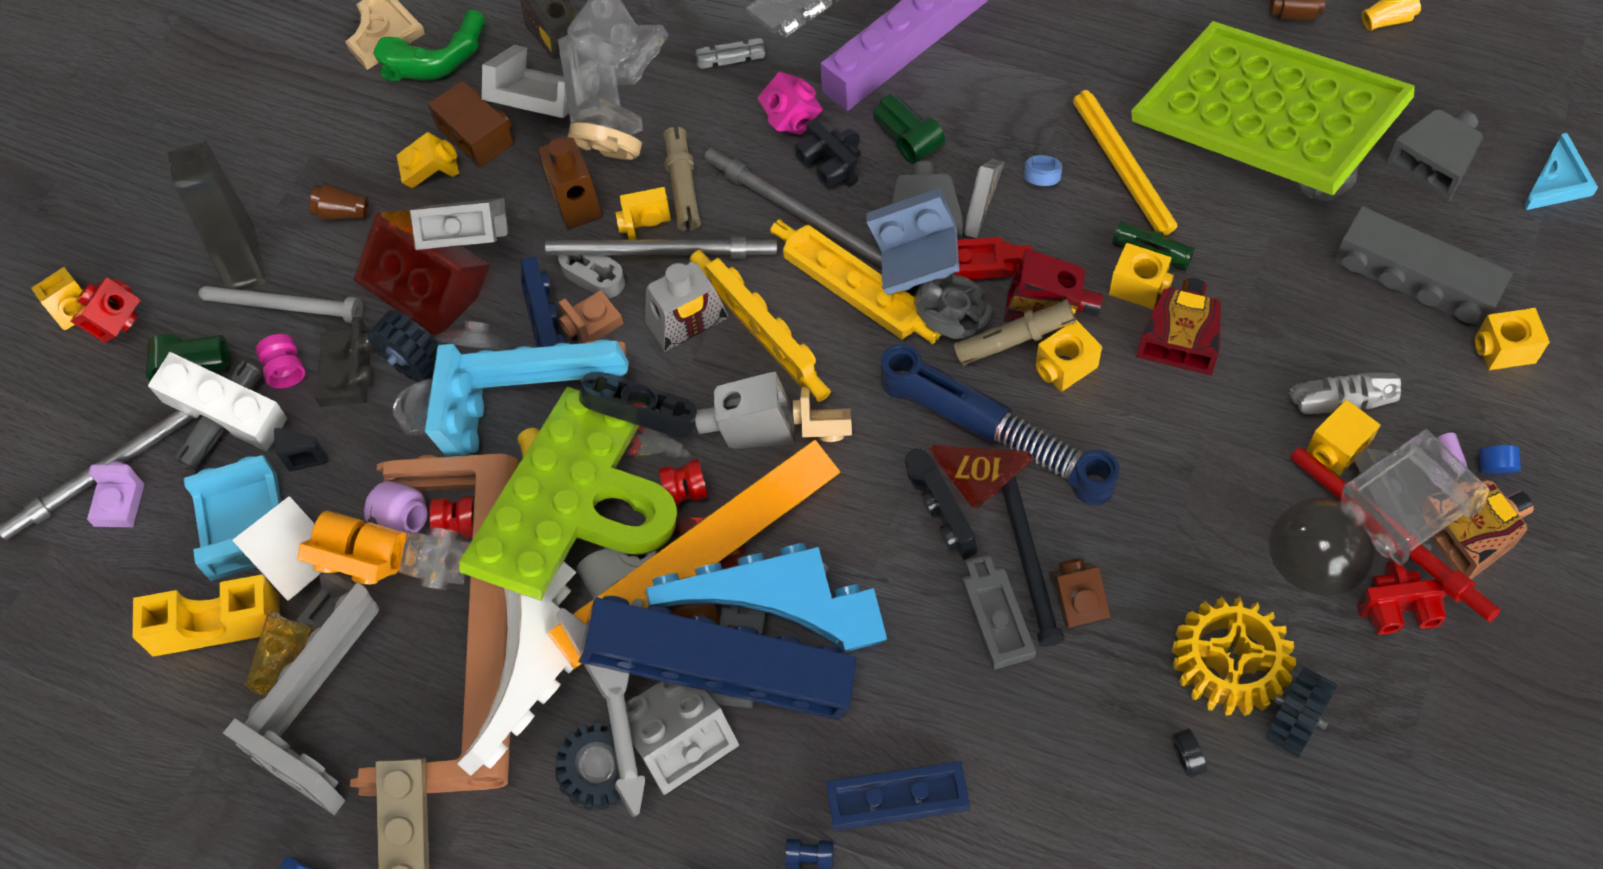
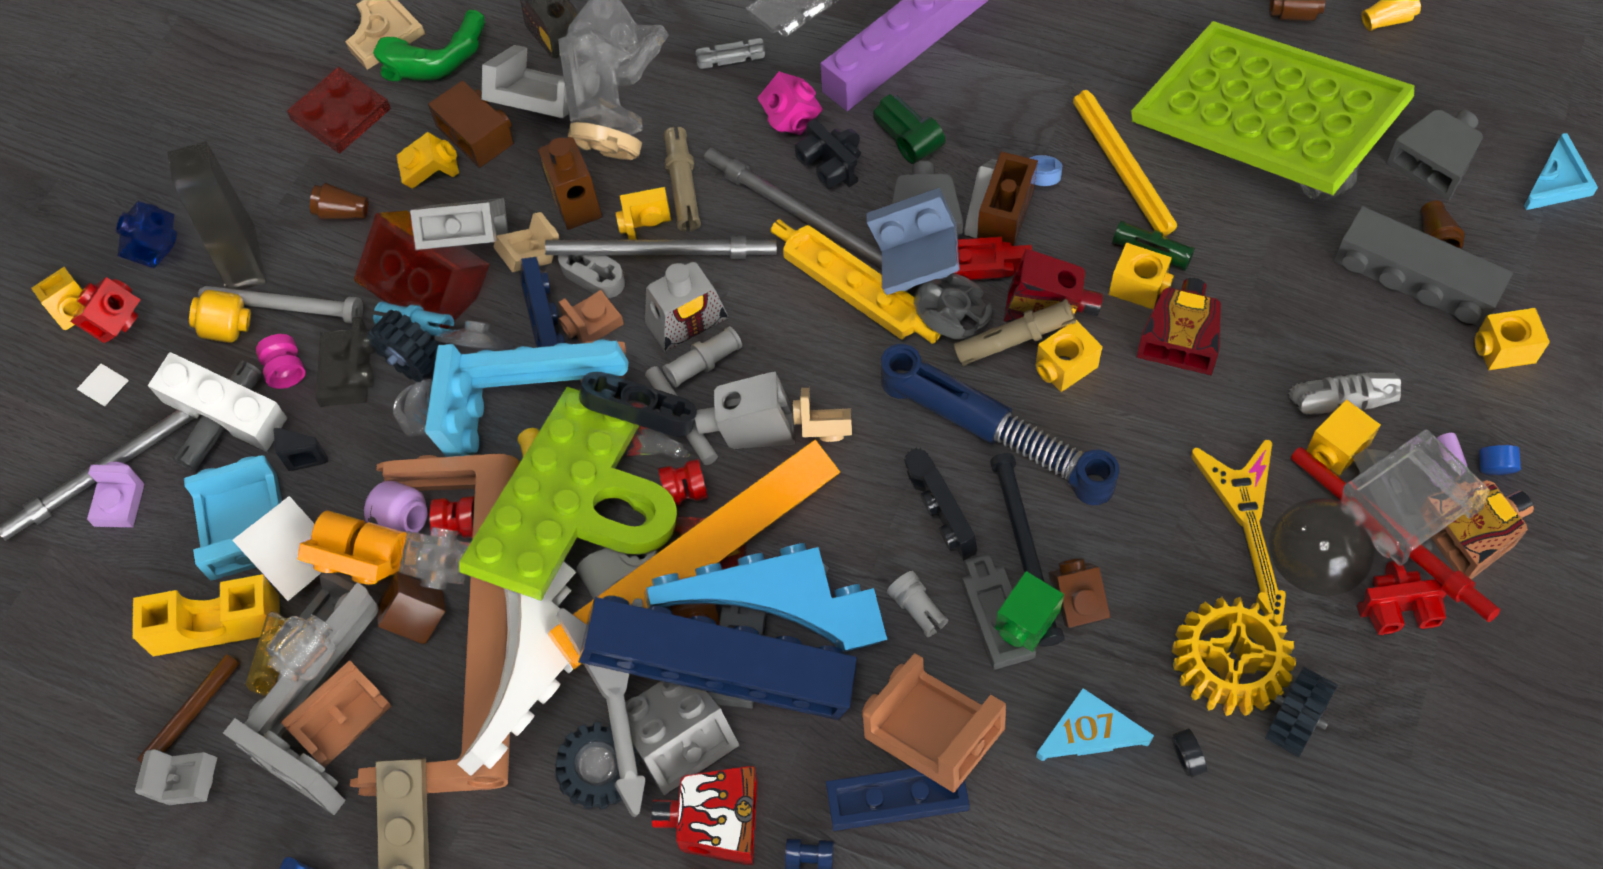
(102, 384): none -> white sticker
(145, 234): none -> clear blue brick
(176, 778): none -> light grey bracket
(192, 706): none -> reddish brown bar
(206, 352): dark green piece -> none
(219, 316): none -> yellow head
(301, 648): none -> clear head
(336, 714): none -> nougat hinge
(339, 109): none -> clear red plate
(410, 608): none -> reddish brown panel
(427, 320): none -> medium azure pin
(527, 243): none -> tan bracket
(698, 441): none -> light grey bar
(702, 356): none -> light grey pin
(713, 814): none -> torso
(770, 332): yellow plate -> none
(911, 595): none -> light grey pin
(932, 724): none -> nougat panel
(978, 470): clear red tile -> none
(1007, 197): none -> reddish brown brick
(1028, 612): none -> green brick
(1092, 728): none -> medium azure tile
(1244, 497): none -> yellow piece
(1440, 224): none -> reddish brown cone

